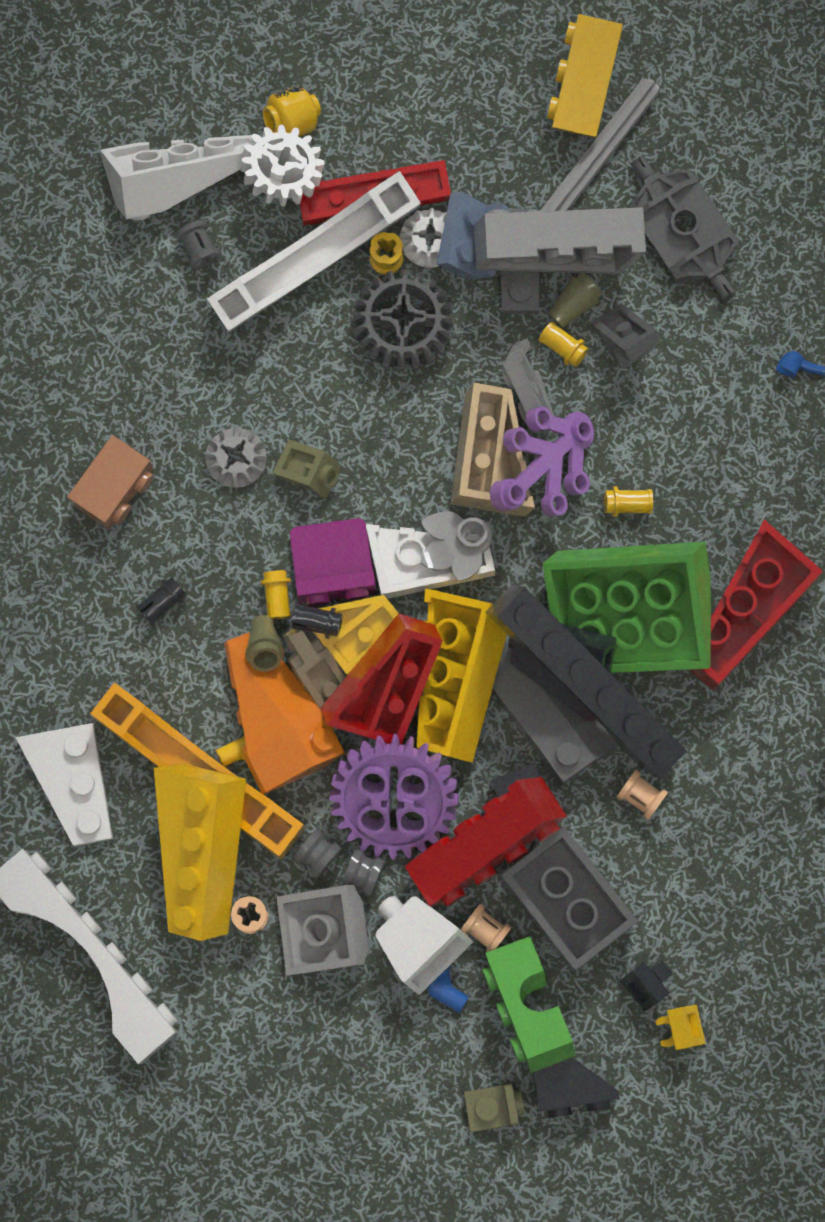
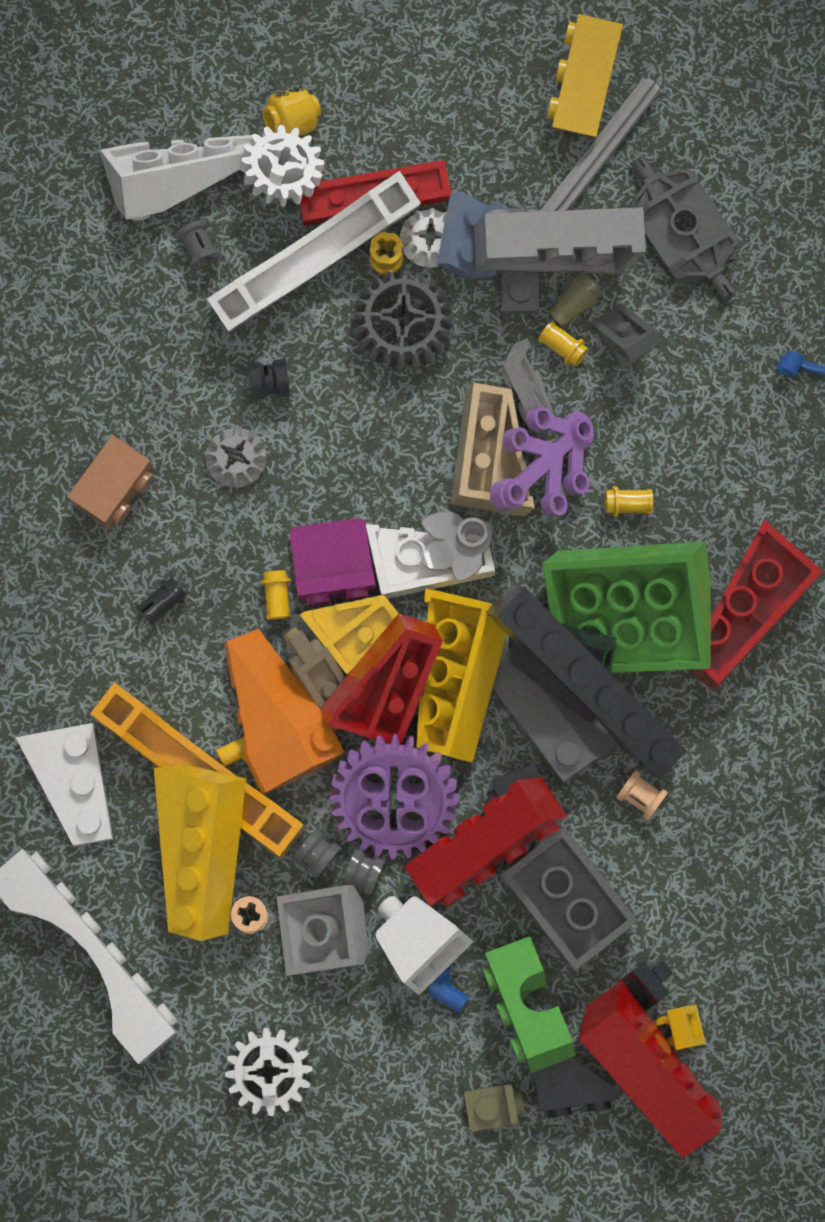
(264, 646): olive cone -> none
(268, 379): none -> black wheel
(268, 1052): none -> white gear
(308, 468): olive bracket -> none
(317, 620): black pin -> none
(485, 928): light nougat bush -> none
(649, 1069): none -> red wedge

